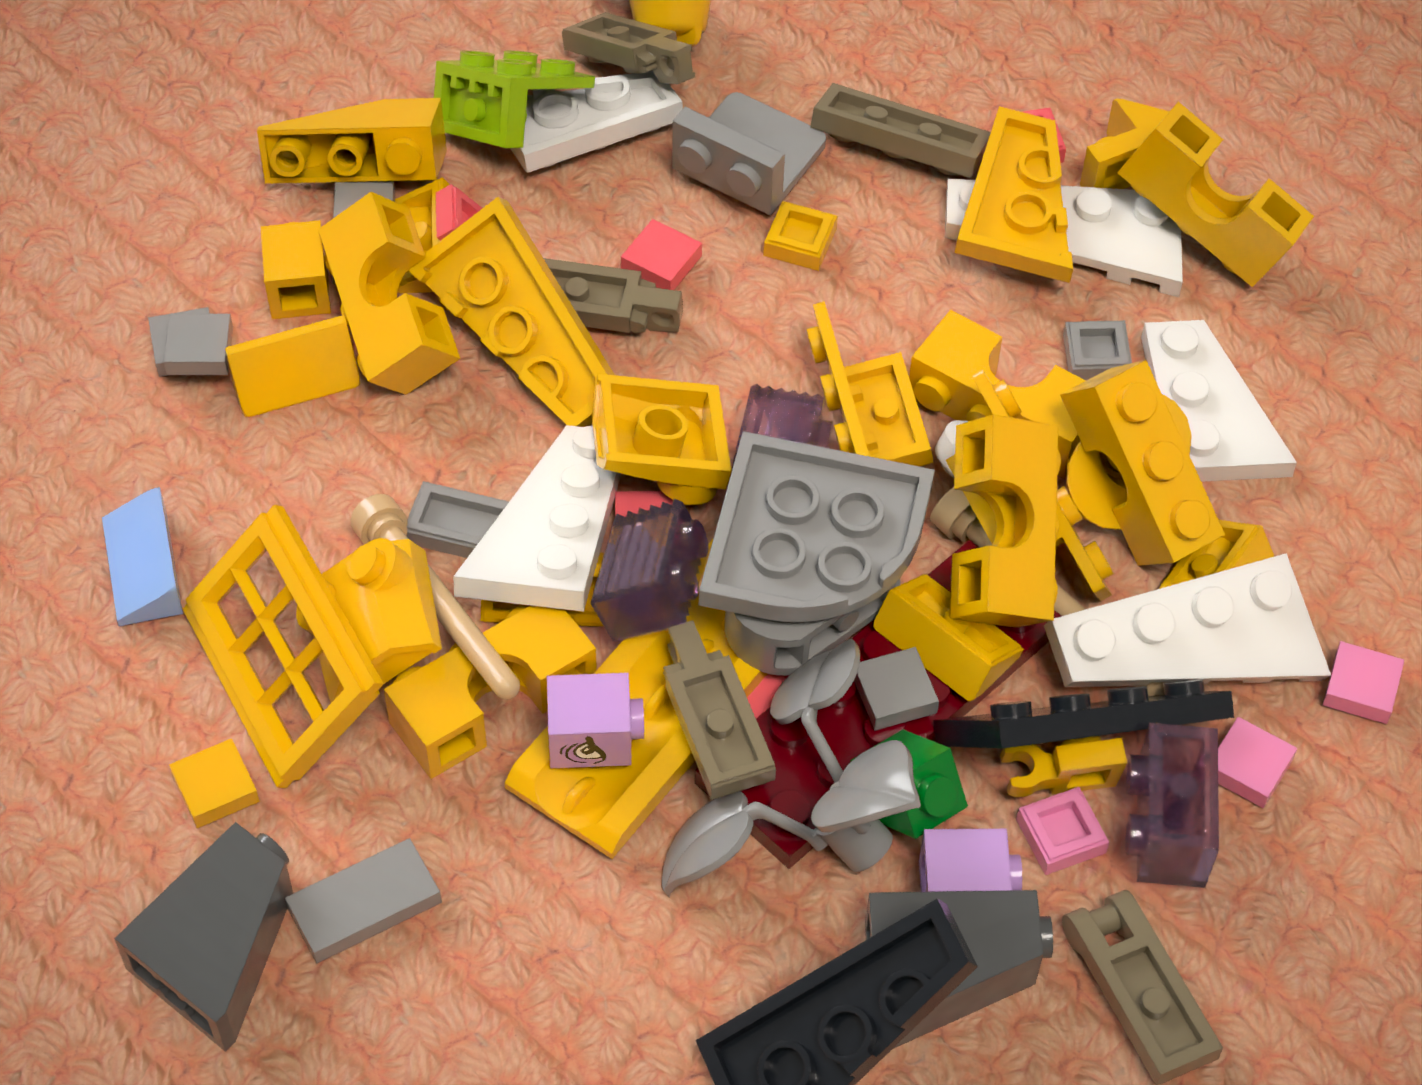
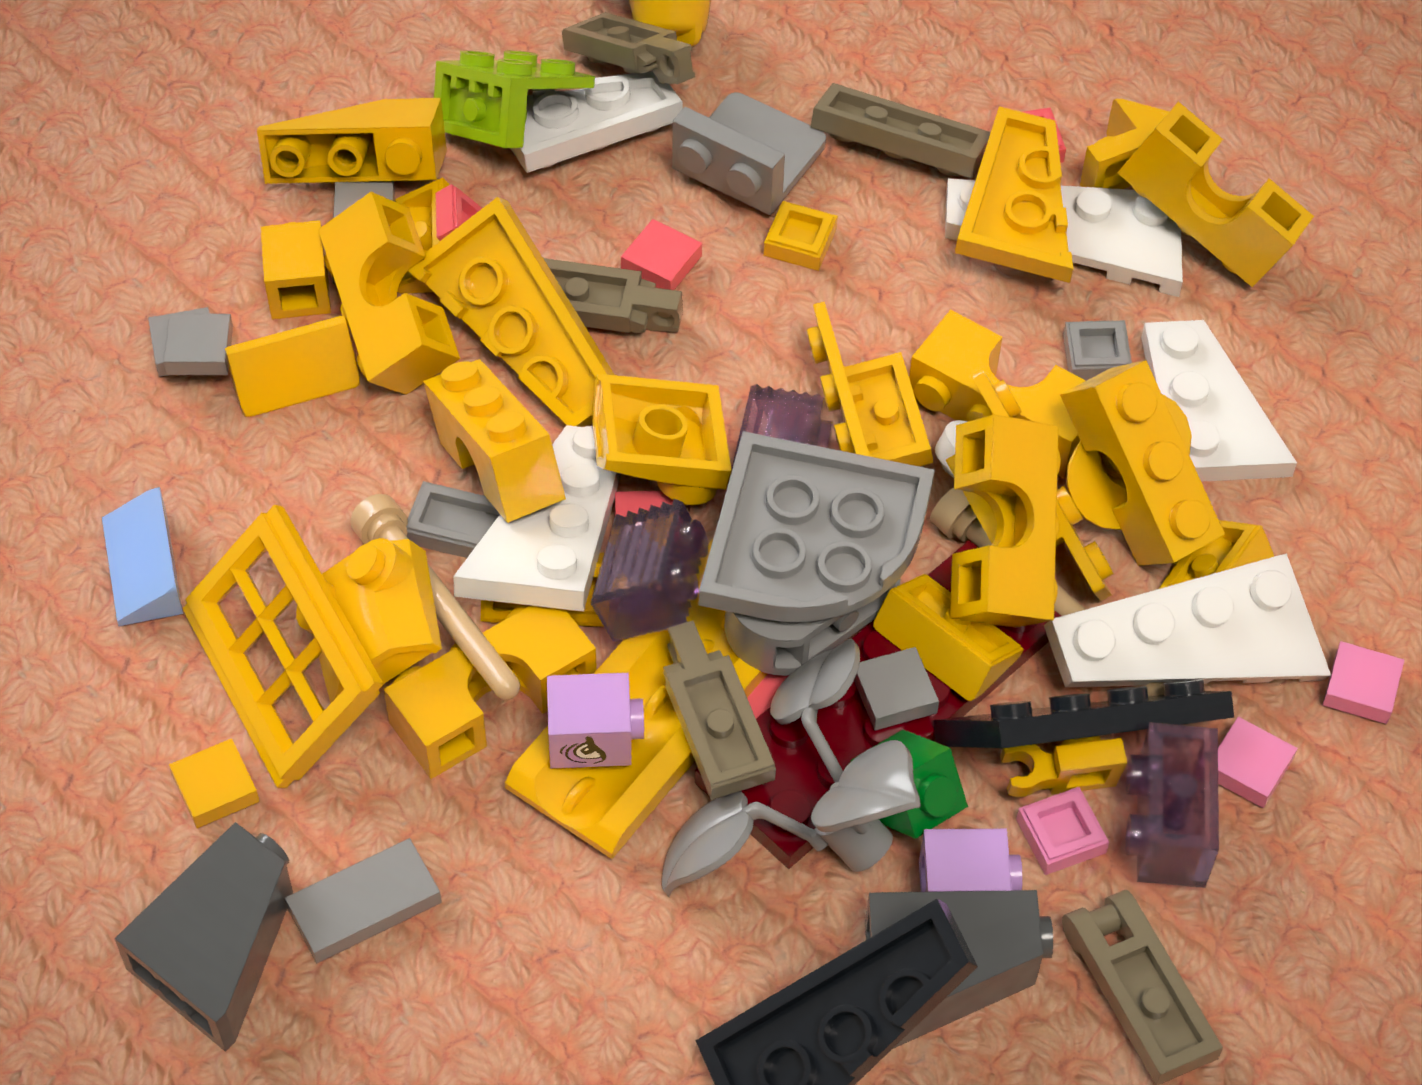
(490, 428): none -> yellow arch

